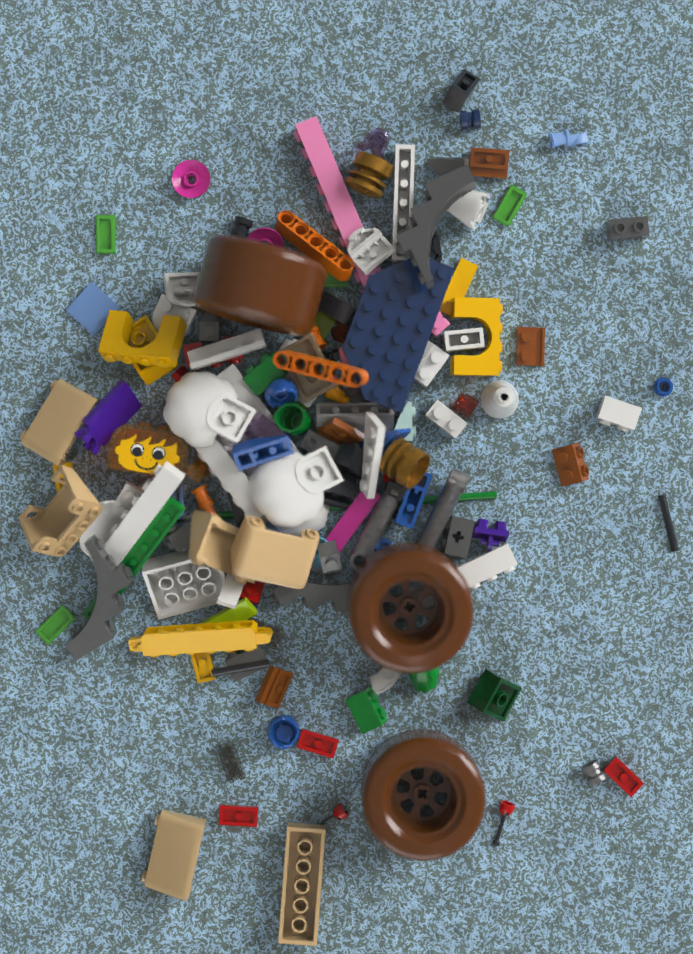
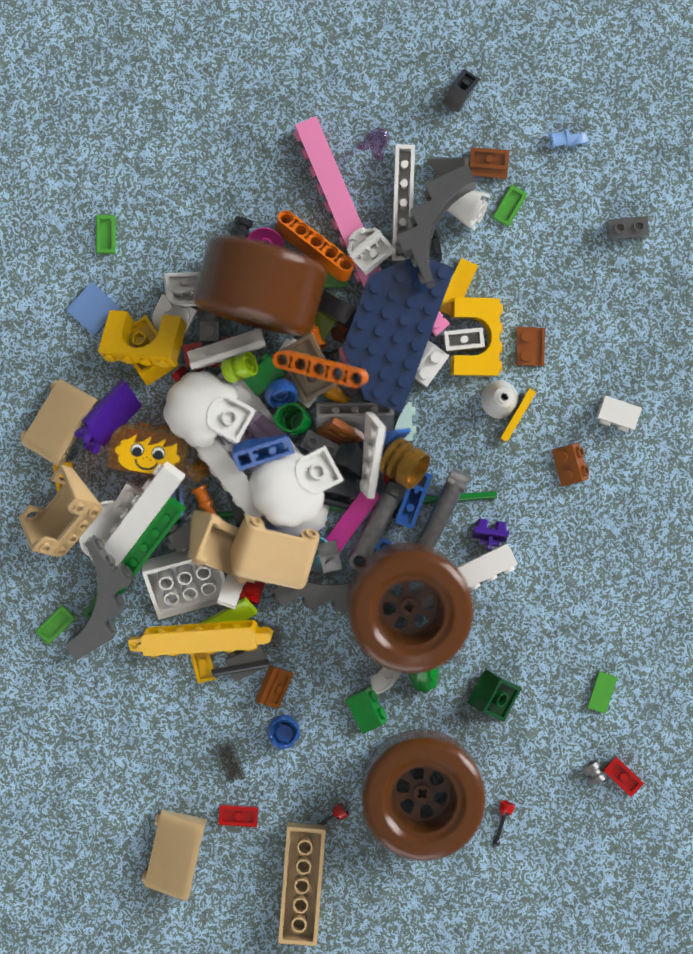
(189, 169): dark pink dish -> none
(239, 367): none -> lime wheel
(317, 743): red plate -> none
(367, 179): pearl gold wheel -> none
(446, 419): white brick -> none
(462, 546): dark grey brick -> none
(465, 405): clear red brick -> none
(470, 119): dark blue wheel -> none
(517, 415): none -> yellow tile
(602, 692): none -> bright green tile
(668, 523): black bar -> none
(669, 386): blue plate -> none

